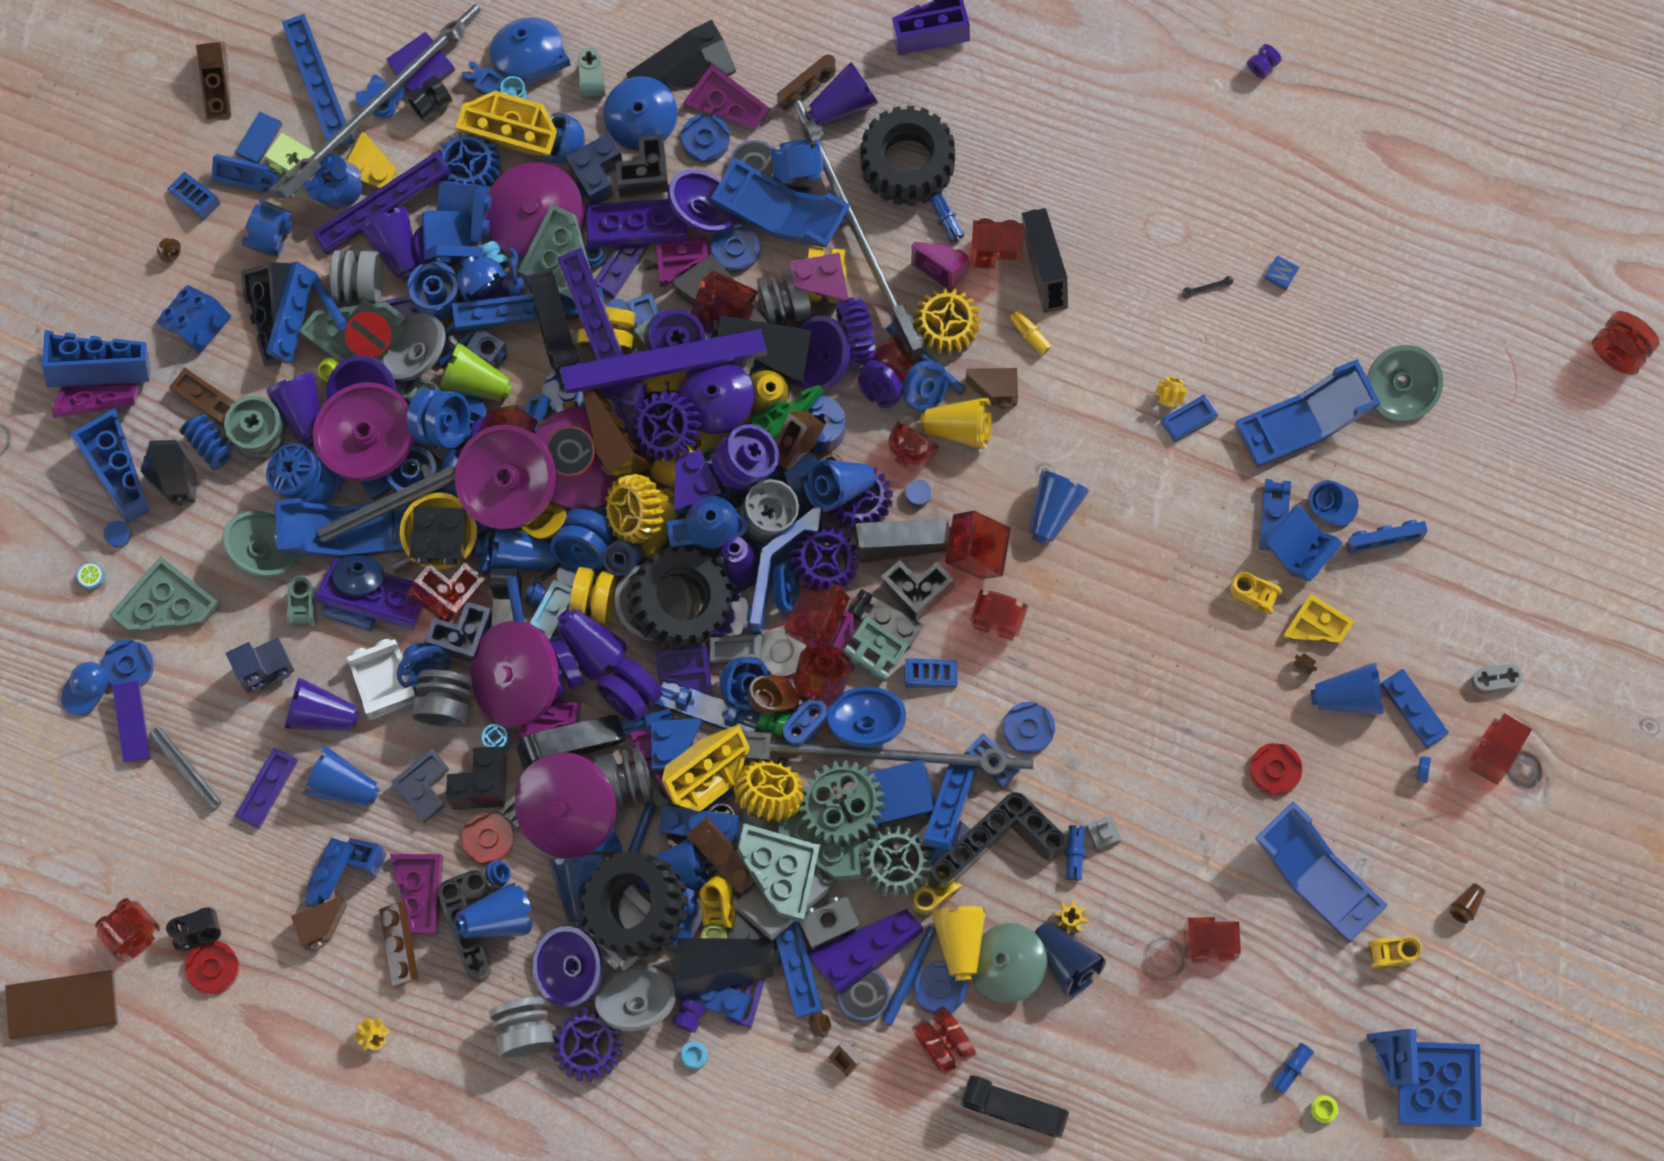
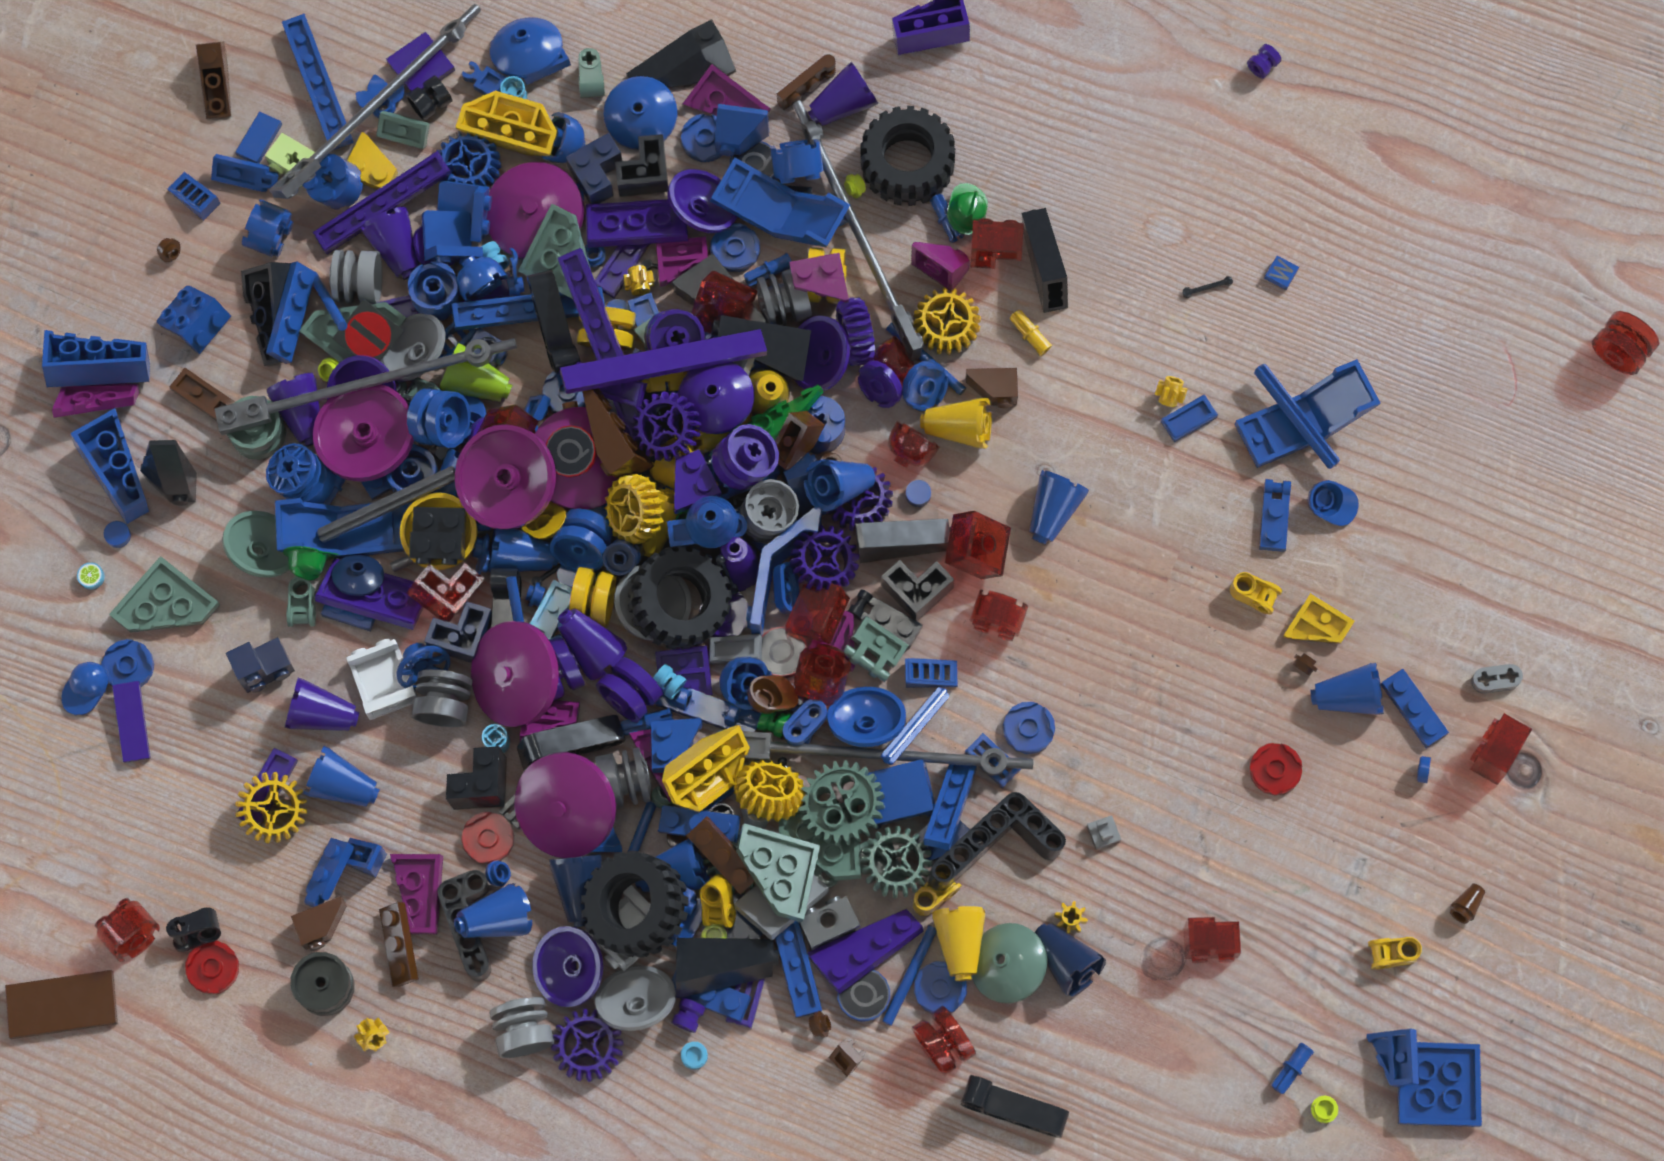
(185, 768): flat silver axle -> none
(207, 441): blue piece -> none
(257, 410): none -> flat silver bar
(272, 795): none -> yellow gear
(307, 561): none -> green piece
(323, 968): none -> pearl dark grey wheel
(403, 129): none -> sand green plate
(416, 781): dark blue plate -> none
(638, 280): none -> yellow gear
(669, 681): none -> medium azure wheel
(739, 129): none -> blue slope
(773, 267): none -> blue axle
(854, 185): none -> neon yellow plate
(915, 726): none -> axle
(966, 205): none -> green piece
(1075, 853): blue pin -> none
(1296, 416): none -> blue axle
(1302, 545): blue bracket -> none
(1318, 873): blue windscreen -> none
(1386, 536): blue plate -> none
(1418, 391): sand green dish -> none

